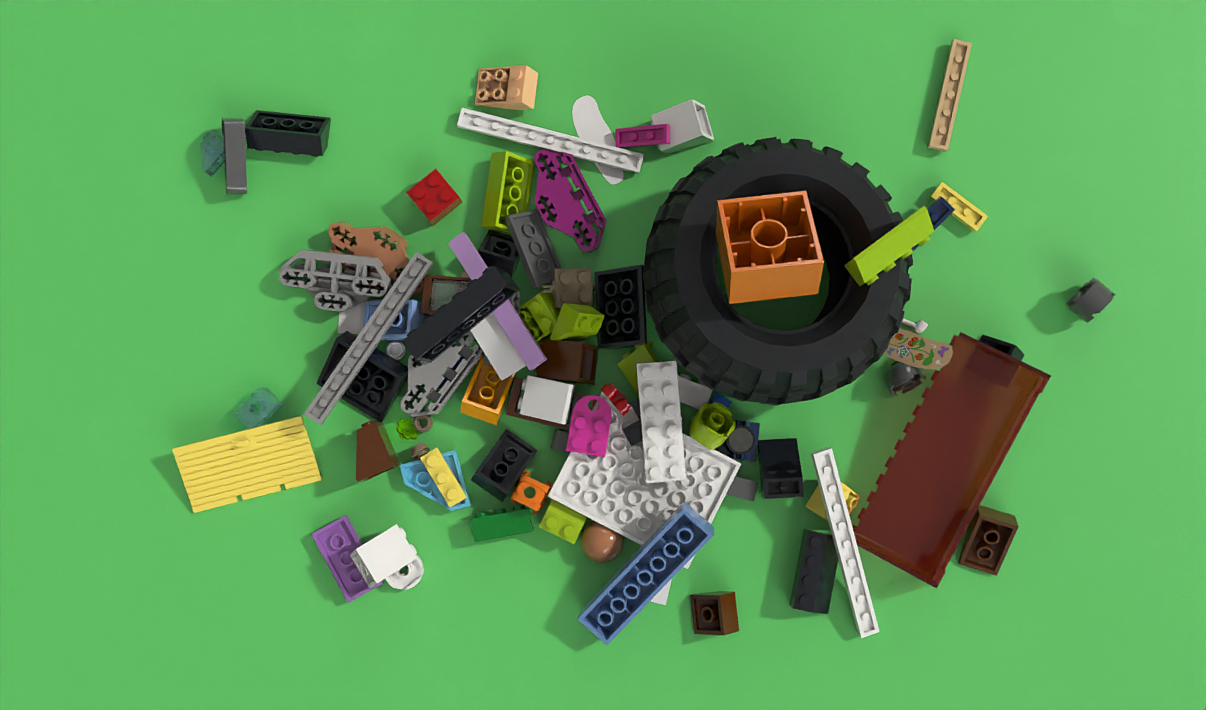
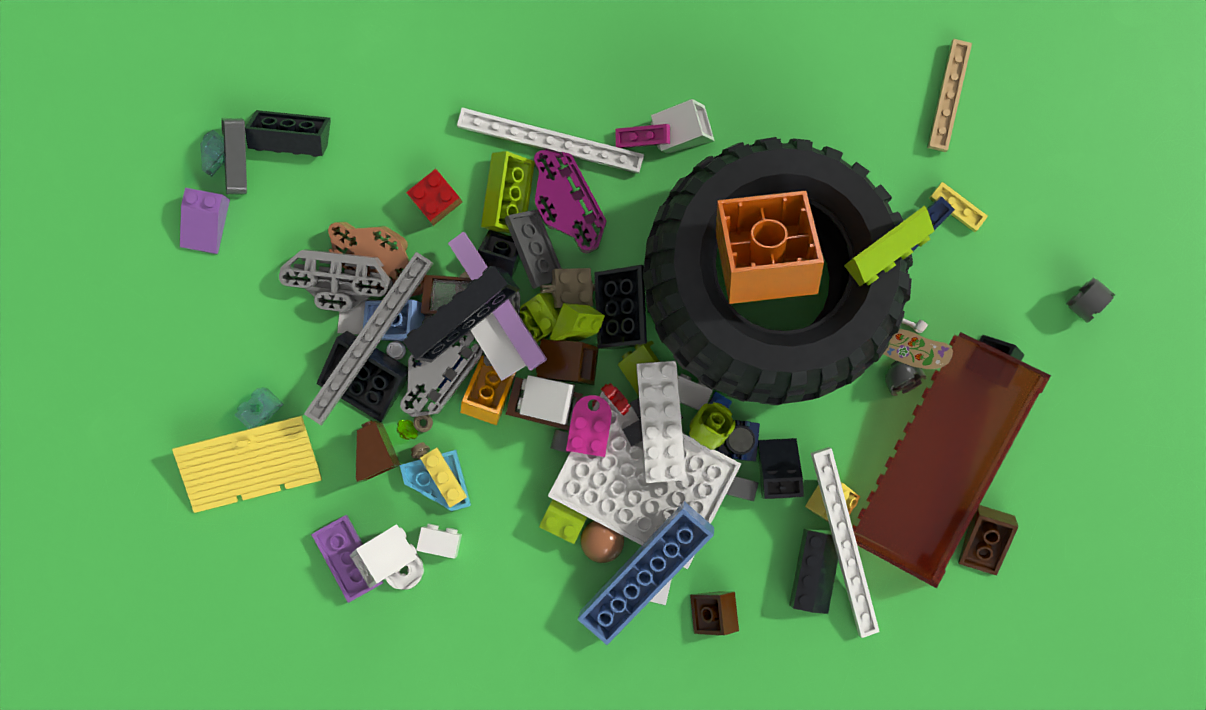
(202, 220): none -> medium lavender slope
(439, 541): none -> white brick
(501, 523): green brick -> none
(504, 465): black slope -> none
(507, 87): light nougat slope -> none
(542, 492): orange piece -> none
(592, 127): white sticker -> none

